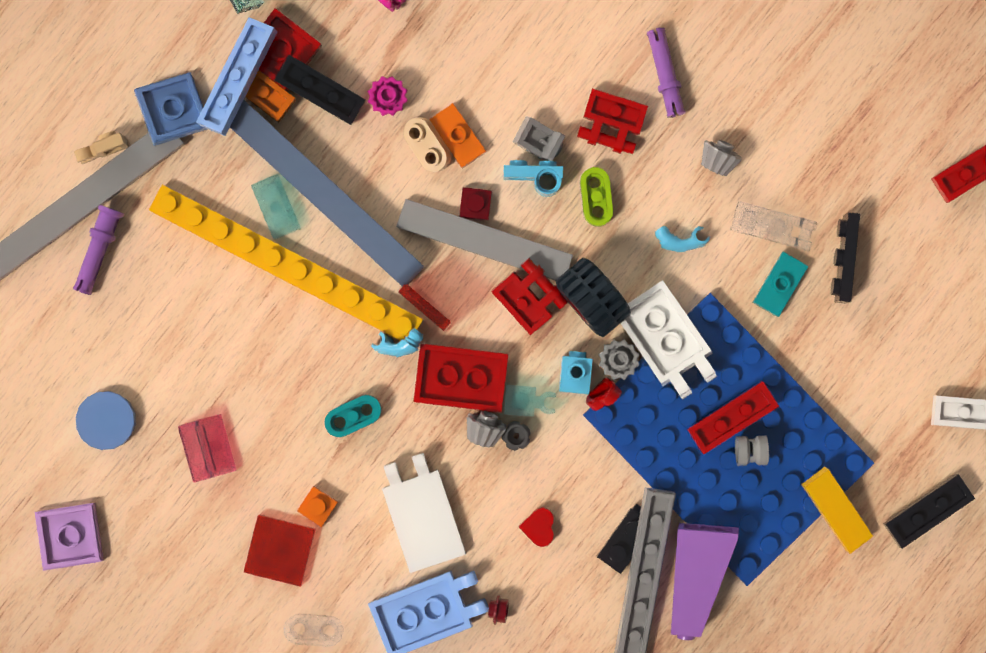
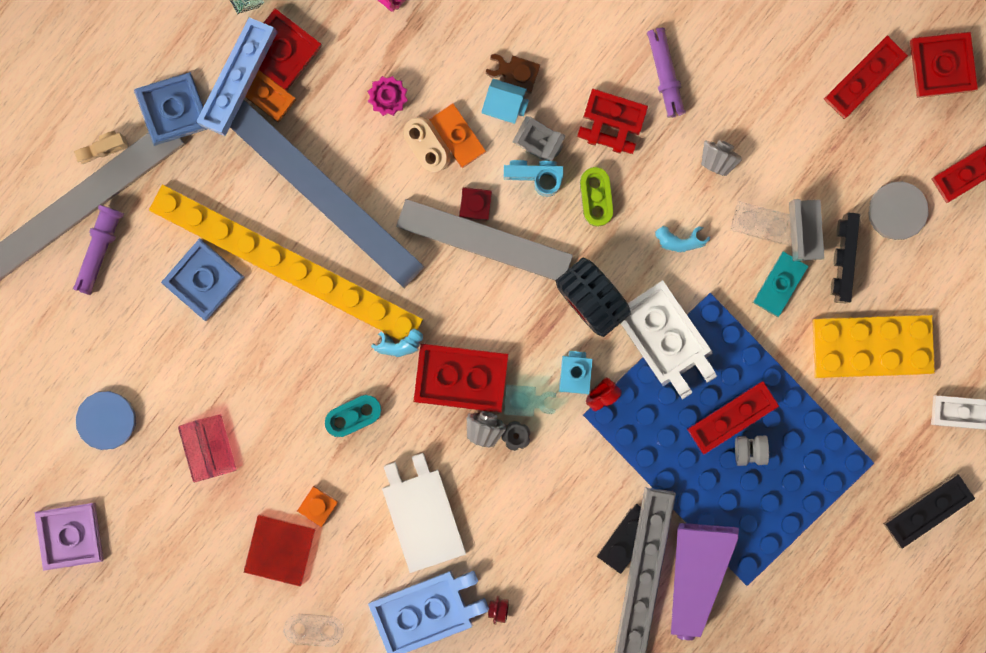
(202, 279): none -> medium blue tile
(276, 206): clear light blue plate -> none
(319, 89): black plate -> none
(425, 307): clear red tile -> none
(505, 101): none -> medium azure brick
(517, 72): none -> reddish brown plate
(522, 301): red plate -> none
(538, 527): red tile -> none
(619, 359): light grey piece -> none
(806, 230): none -> light grey panel
(837, 510): yellow tile -> none
(865, 77): none -> red plate
(873, 346): none -> yellow plate
(898, 210): none -> light grey tile
(943, 64): none -> red plate

